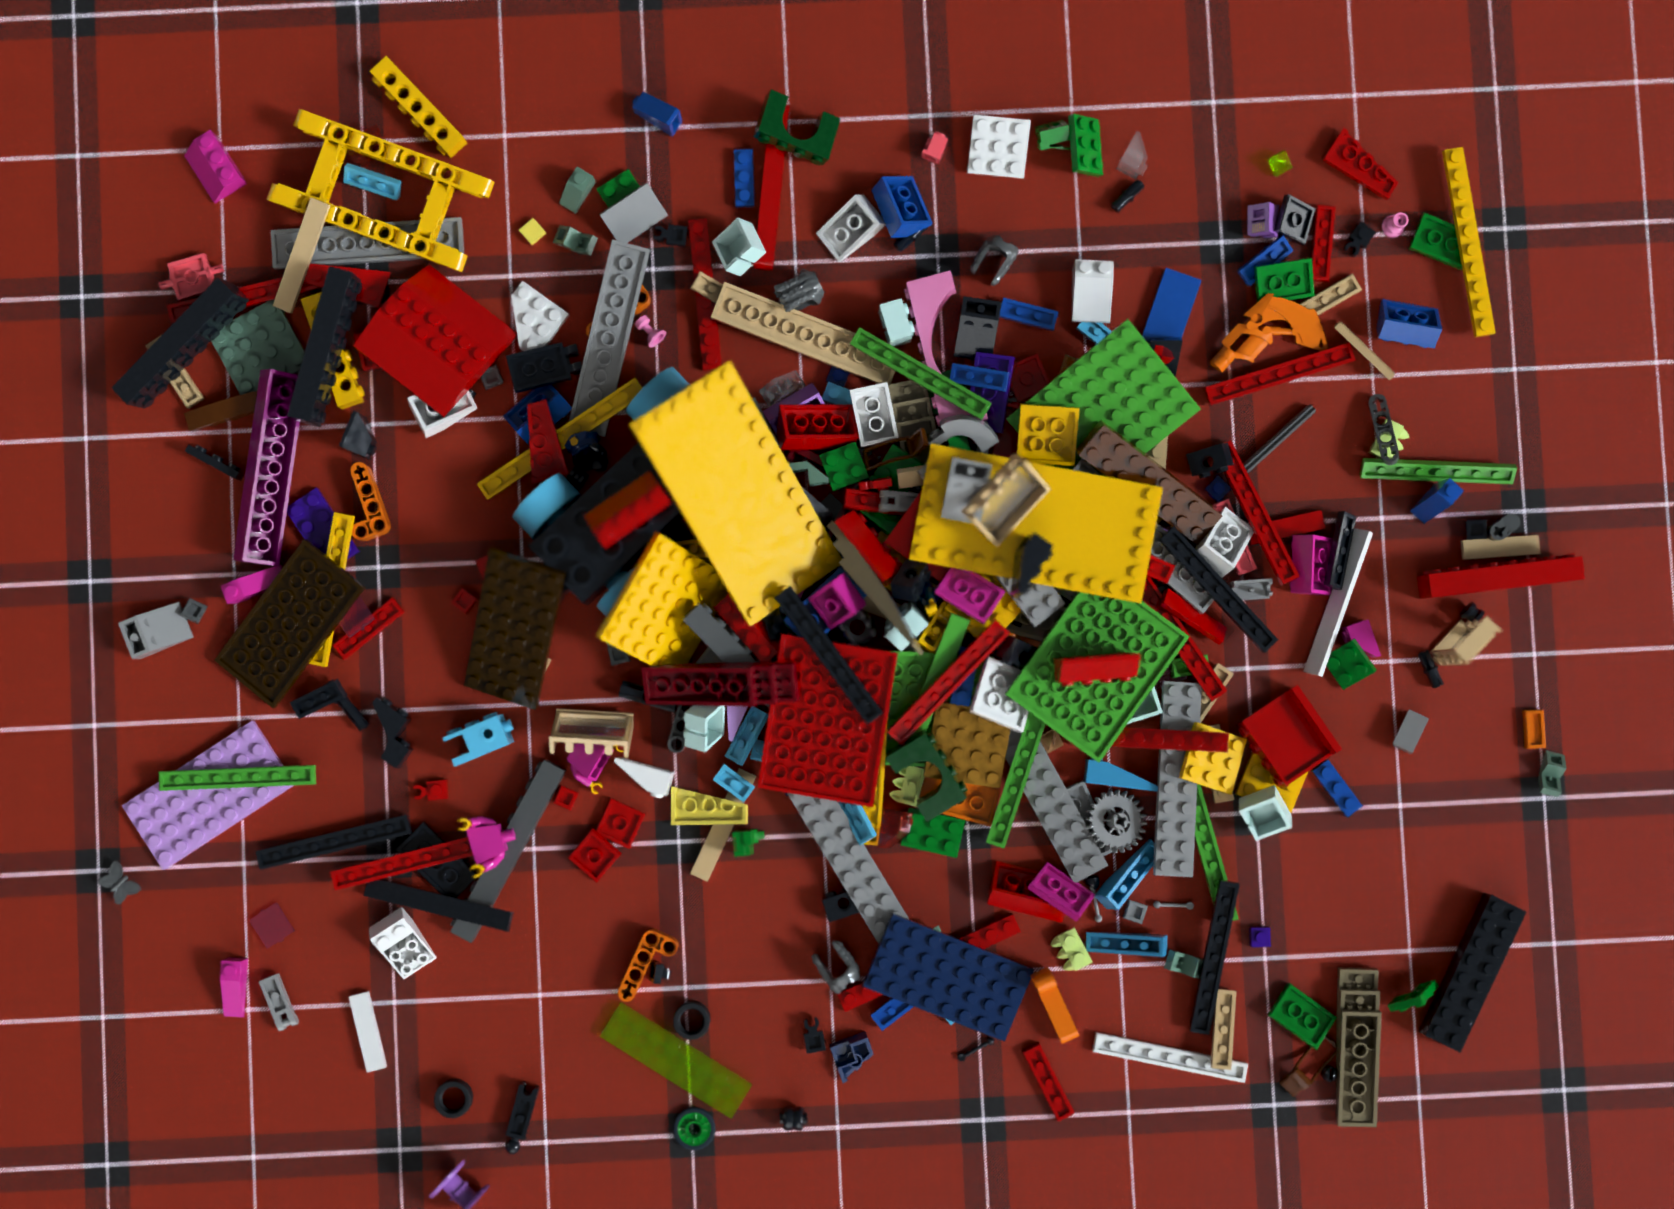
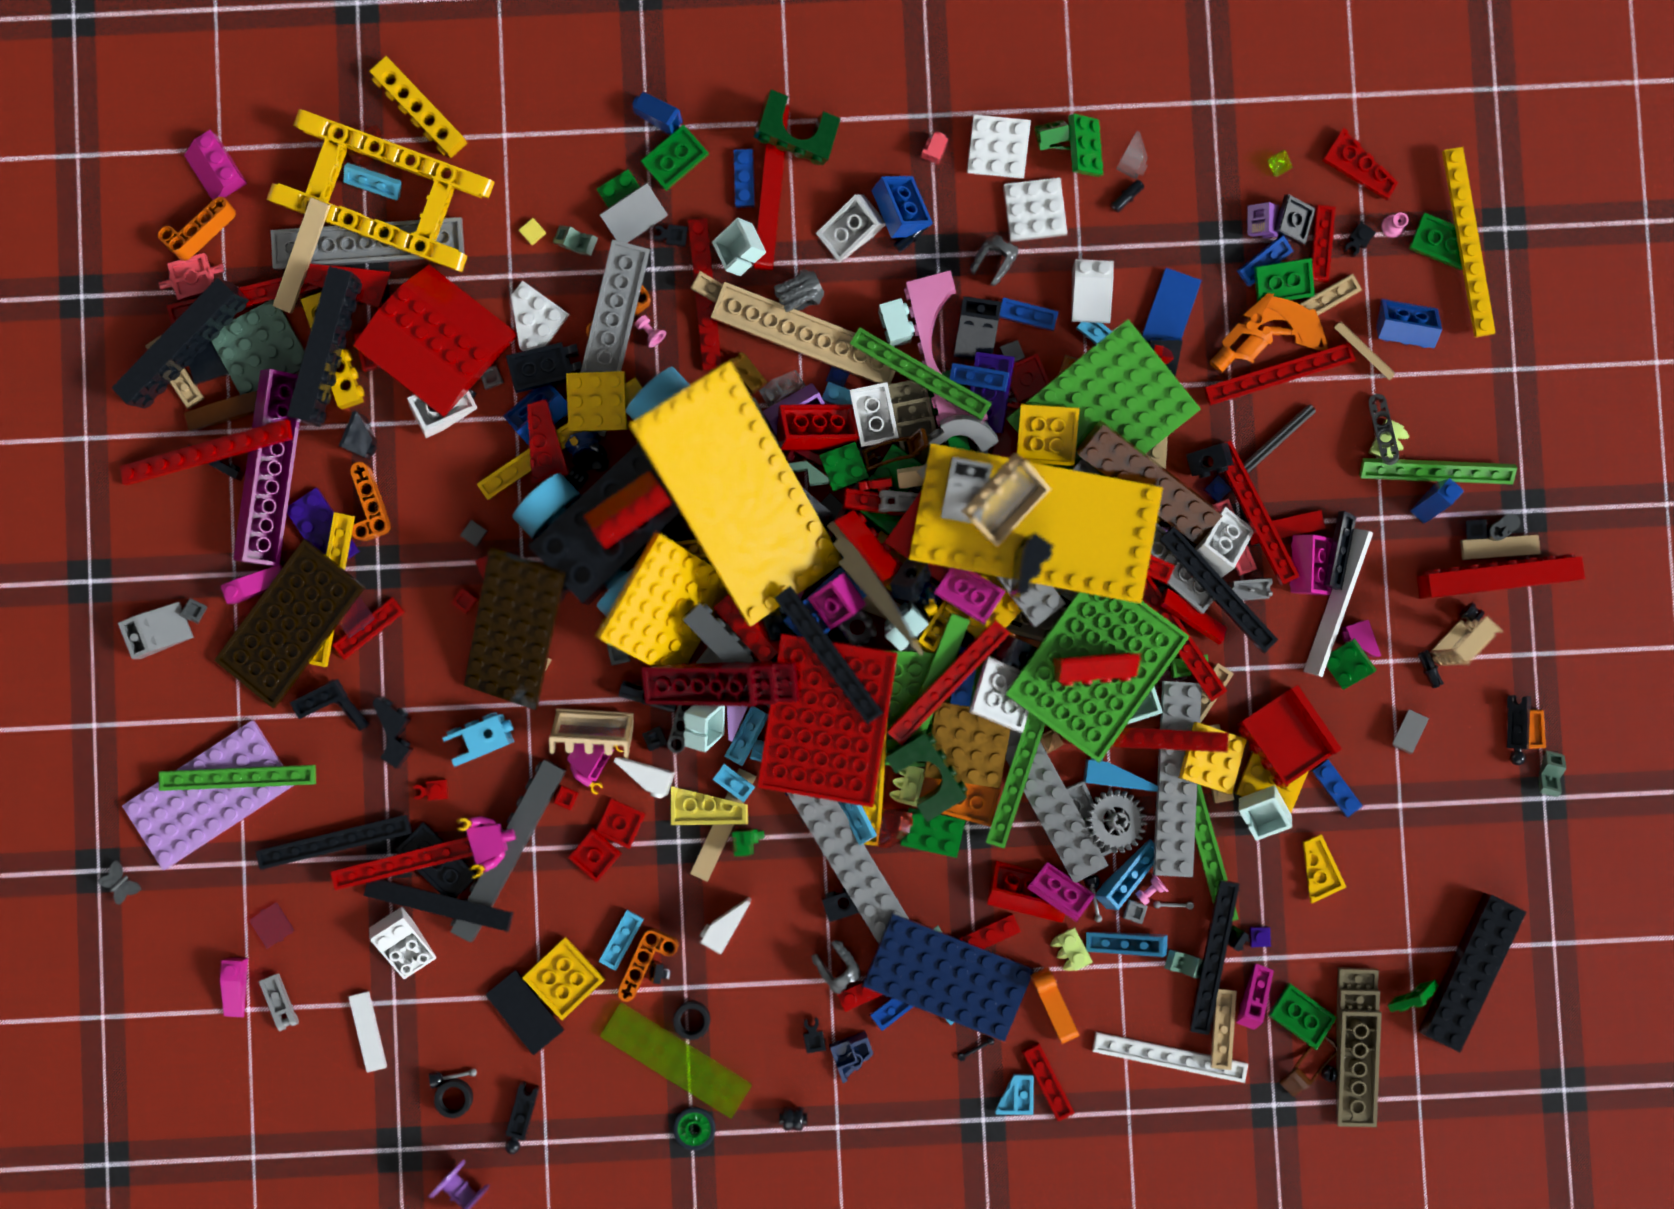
(199, 230): none -> orange beam
(206, 452): none -> red plate
(207, 365): none -> black tile
(436, 1079): none -> hinge
(473, 533): none -> dark grey tile
(524, 1012): none -> black tile
(563, 978): none -> yellow plate
(577, 189): sand green slope -> none
(596, 401): none -> yellow plate
(621, 940): none -> medium azure plate
(654, 738): none -> black tile
(674, 157): none -> green plate
(721, 929): none -> white slope
(748, 373): none -> pearl gold hinge
(1013, 349): none -> dark grey tile
(1017, 1096): none -> medium azure wing
(1035, 209): none -> white plate
(1157, 885): none -> bright pink piece
(1237, 938): none -> black tile
(1255, 997): none -> dark pink slope
(1321, 869): none -> yellow wing
(1518, 727): none -> black plate

